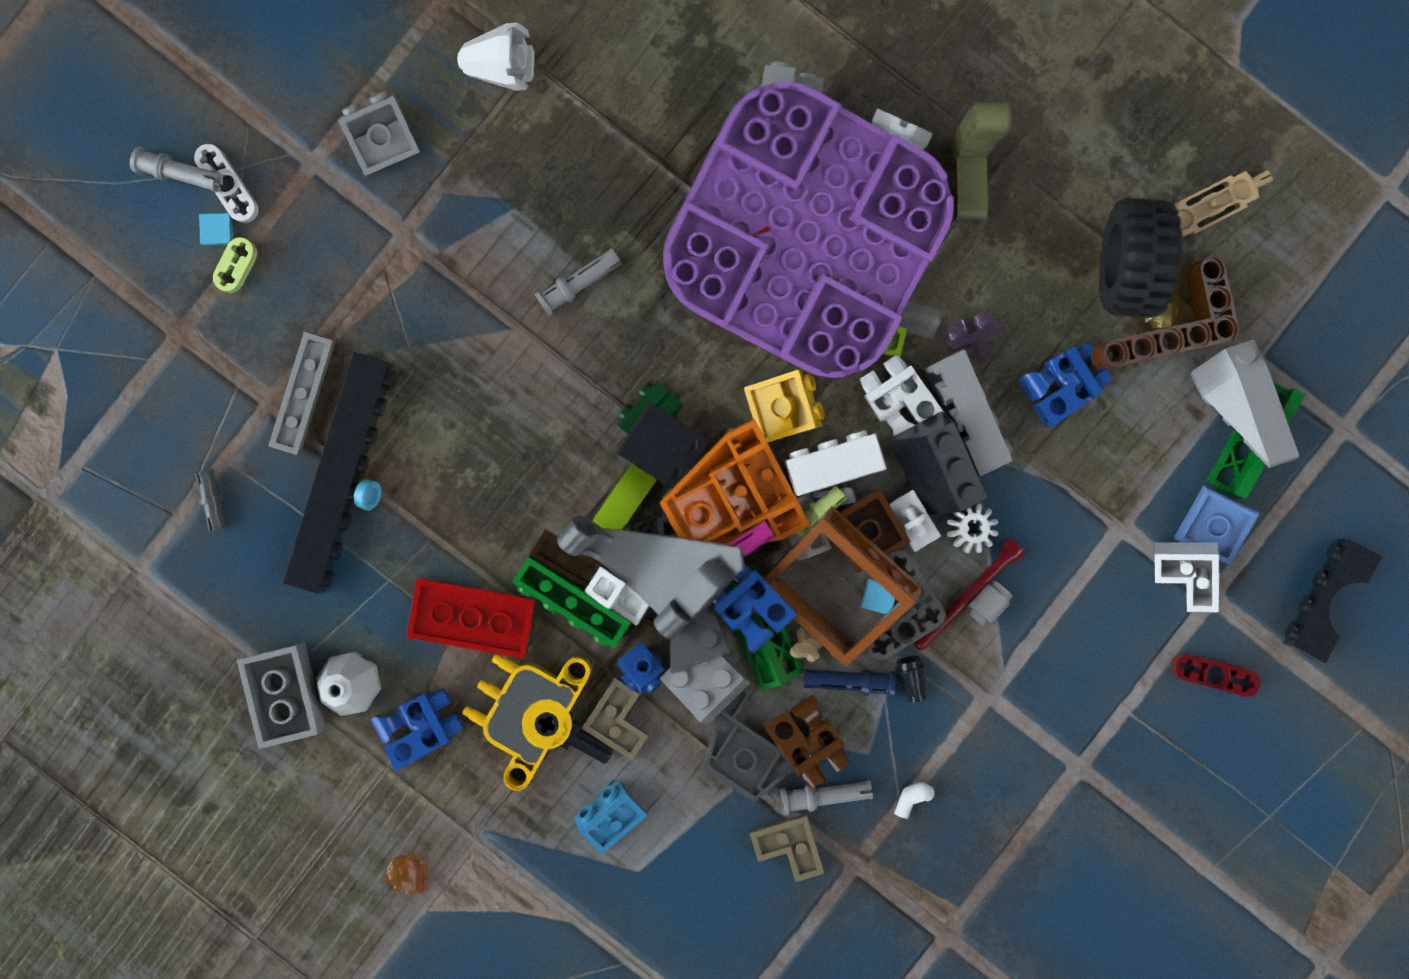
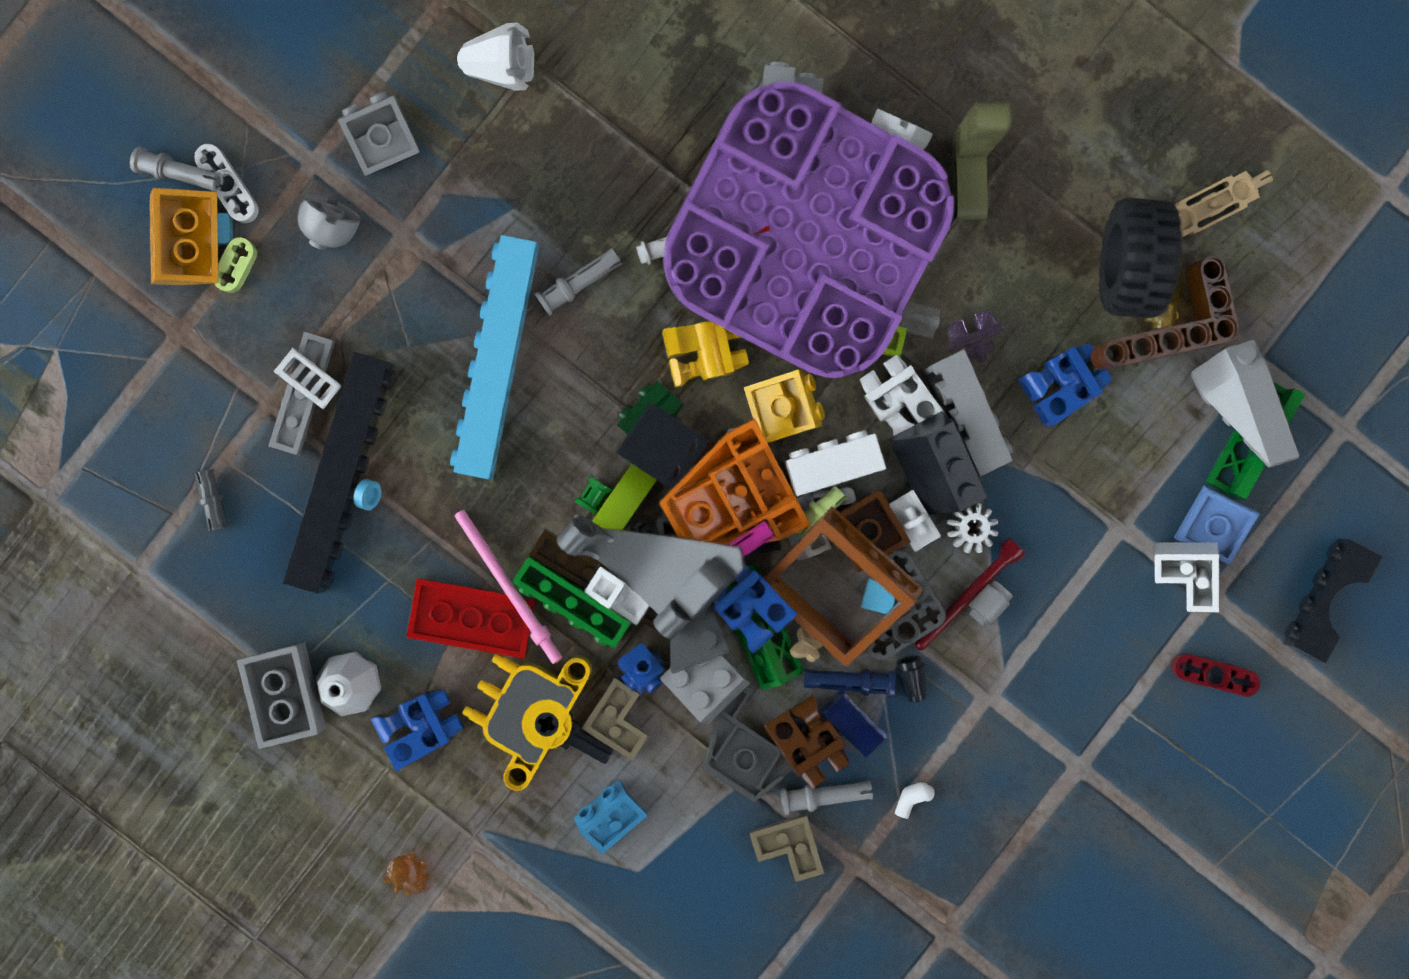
(183, 237): none -> light orange slope
(301, 387): none -> white slope
(326, 223): none -> light grey cylinder
(496, 357): none -> medium azure brick
(540, 633): none -> bright pink bar
(593, 495): none -> green bush
(651, 250): none -> white pin
(712, 348): none -> yellow hips
(853, 723): none -> clear blue brick

